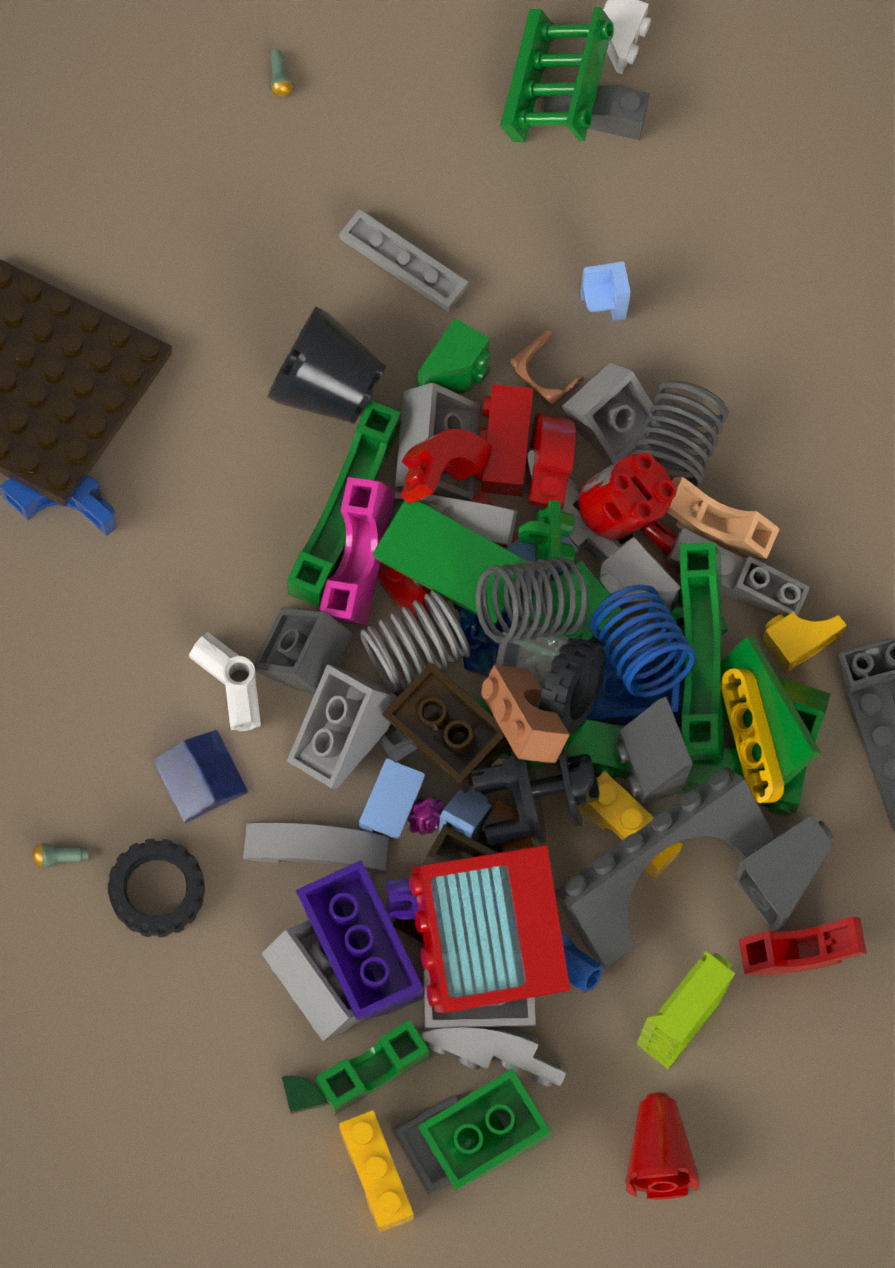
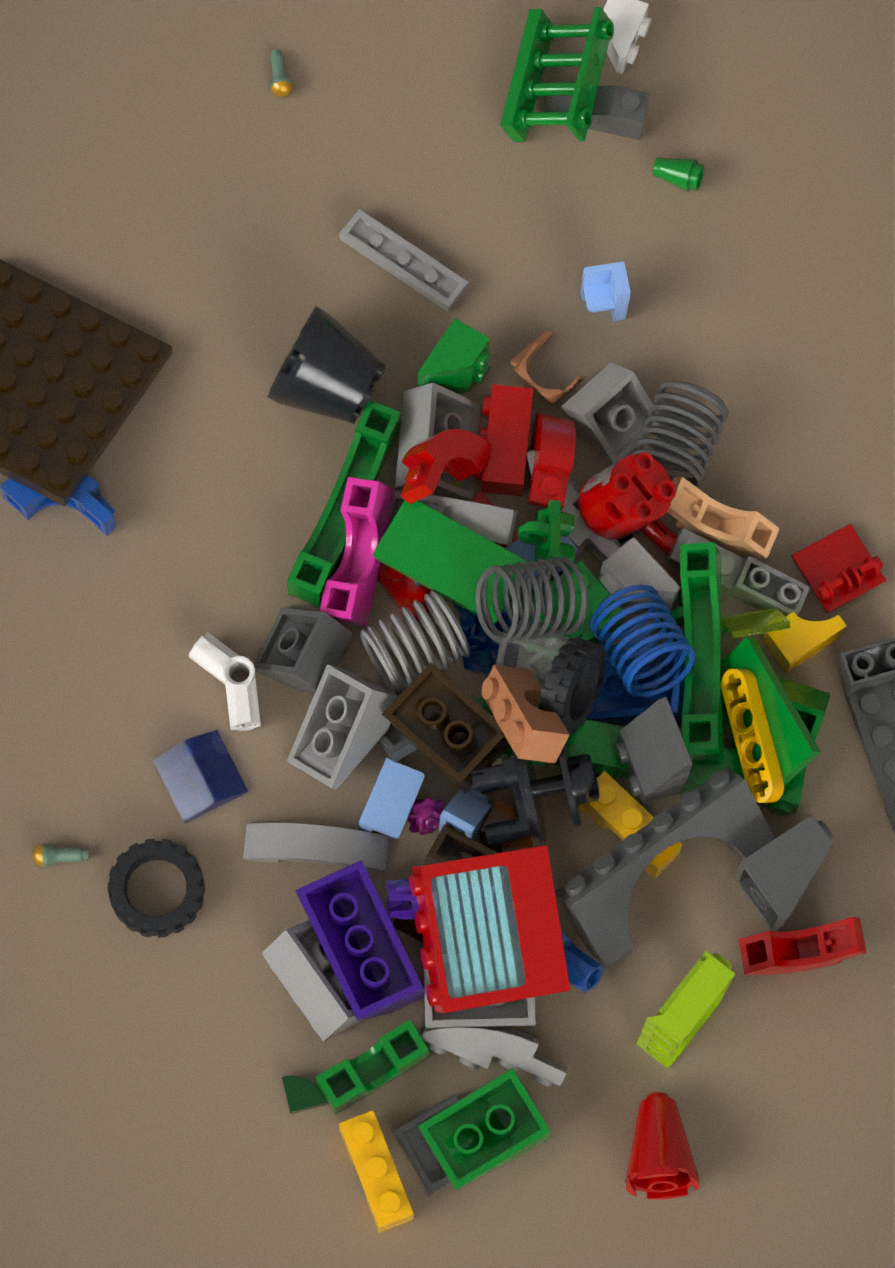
(680, 172): none -> green cone
(755, 623): none -> clear neon green piece
(839, 568): none -> red hinge

